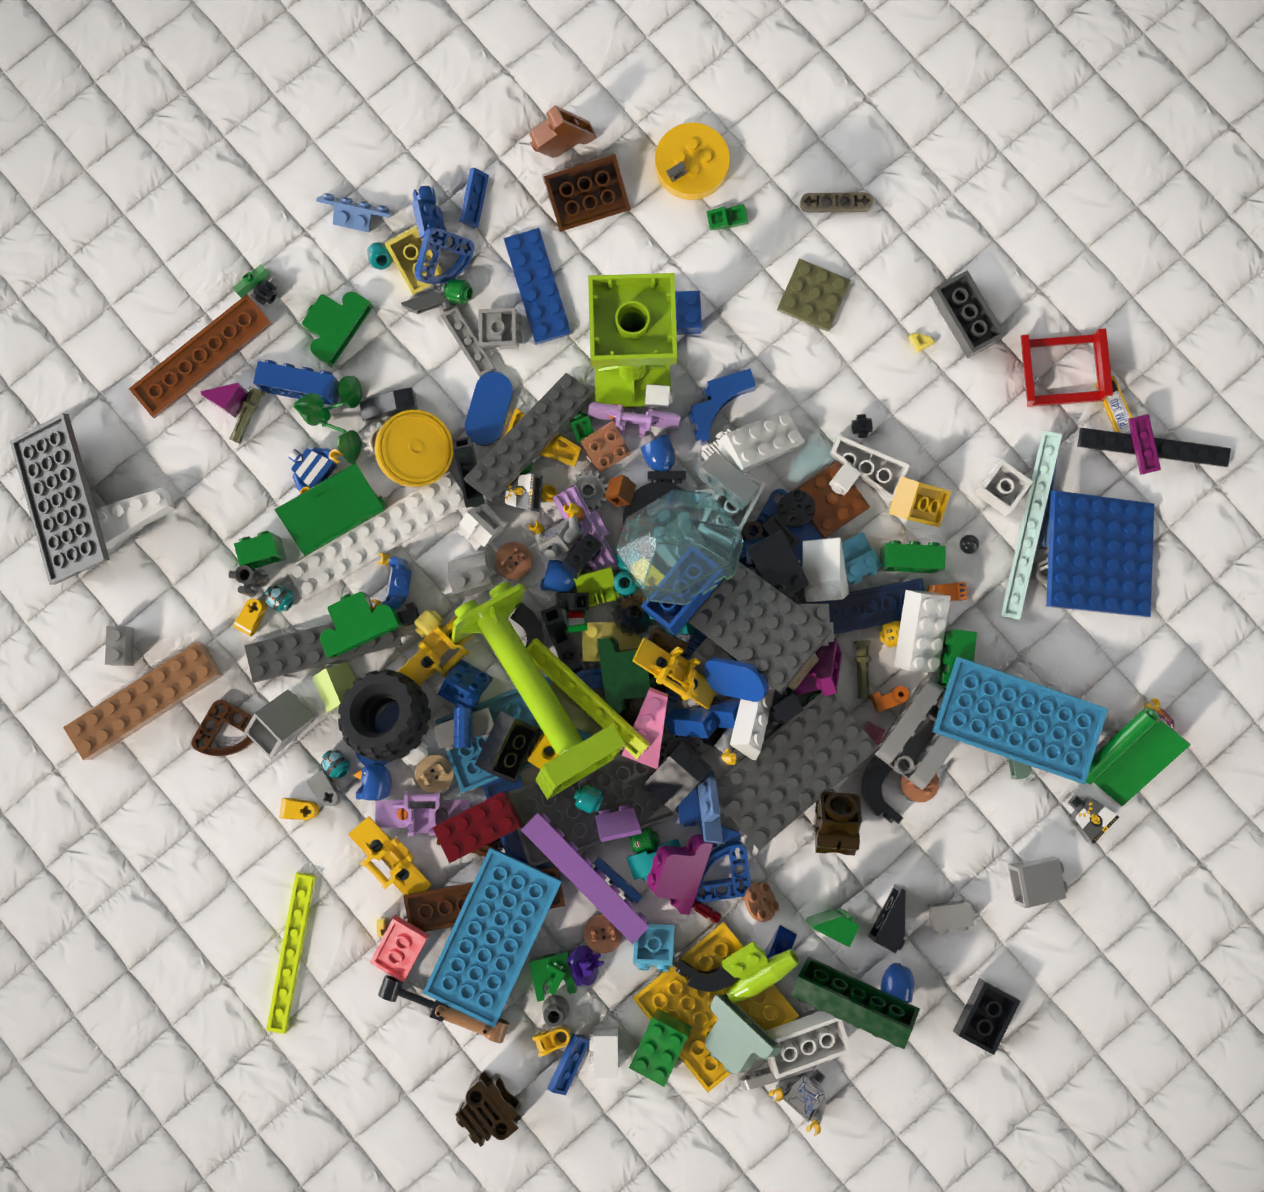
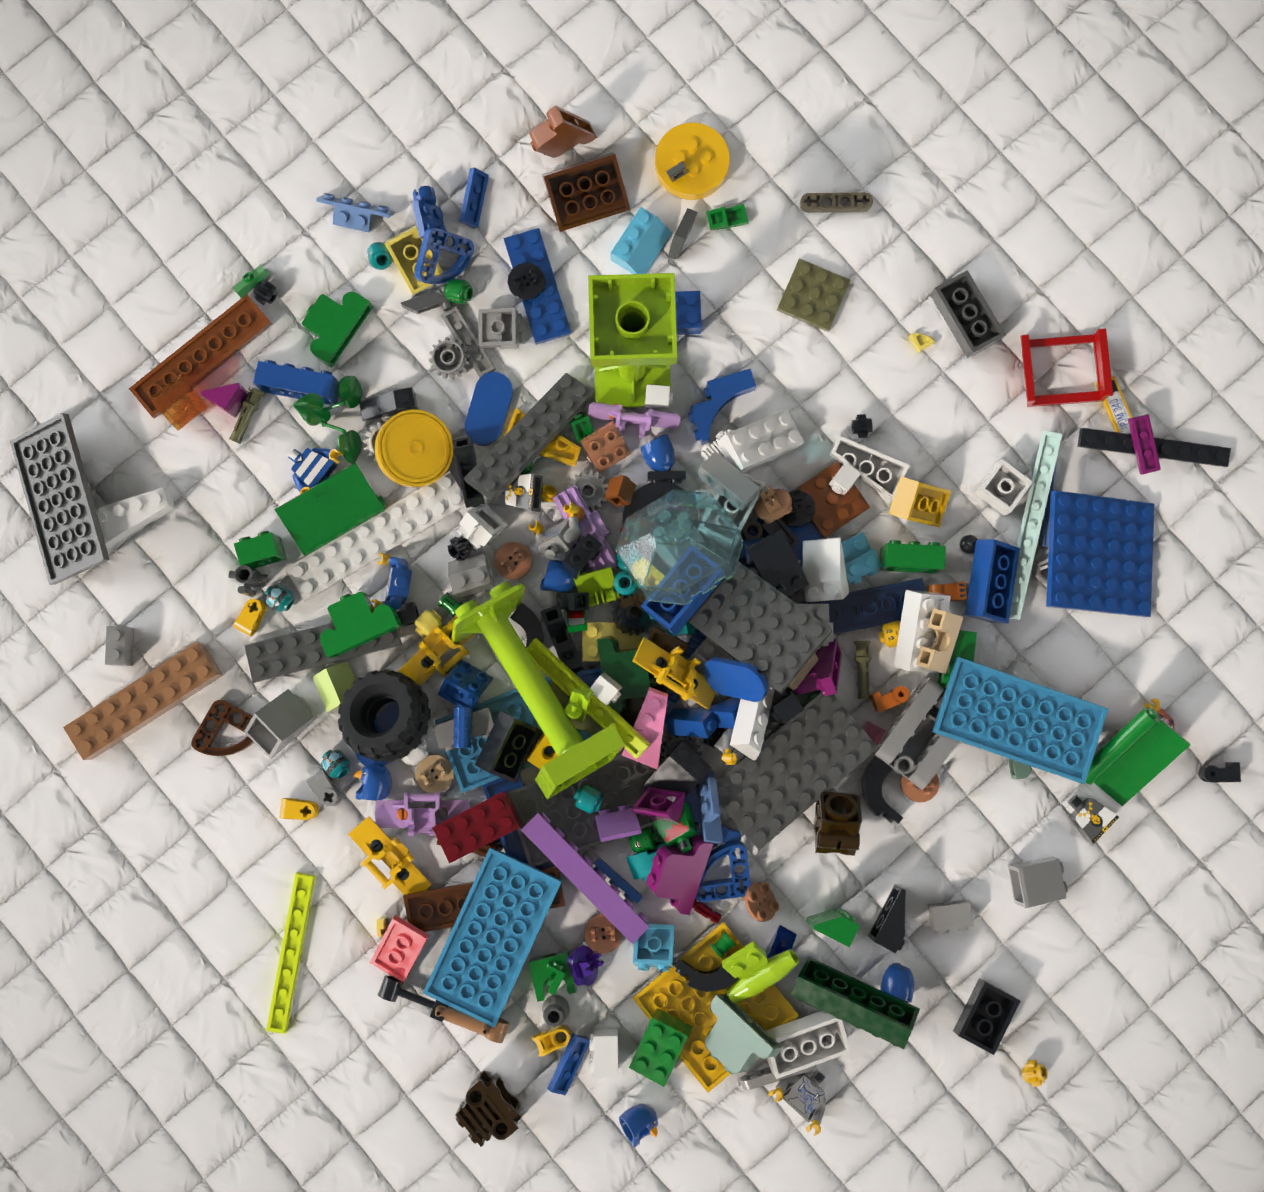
(179, 402): none -> clear orange brick
(445, 349): none -> light grey gear
(449, 603): none -> green bush
(459, 548): none -> black gear
(518, 285): none -> black plate
(579, 703): none -> lime hips
(606, 689): none -> white brick
(638, 1123): none -> blue piece
(640, 243): none -> medium azure slope
(660, 804): none -> magenta slope
(678, 833): none -> green torso
(682, 233): none -> dark grey piece
(723, 945): none -> green bush
(773, 504): none -> nougat plate
(947, 630): none -> tan arch
(992, 581): none -> blue brick
(1034, 1073): none -> yellow gear
(1213, 774): none -> black leg

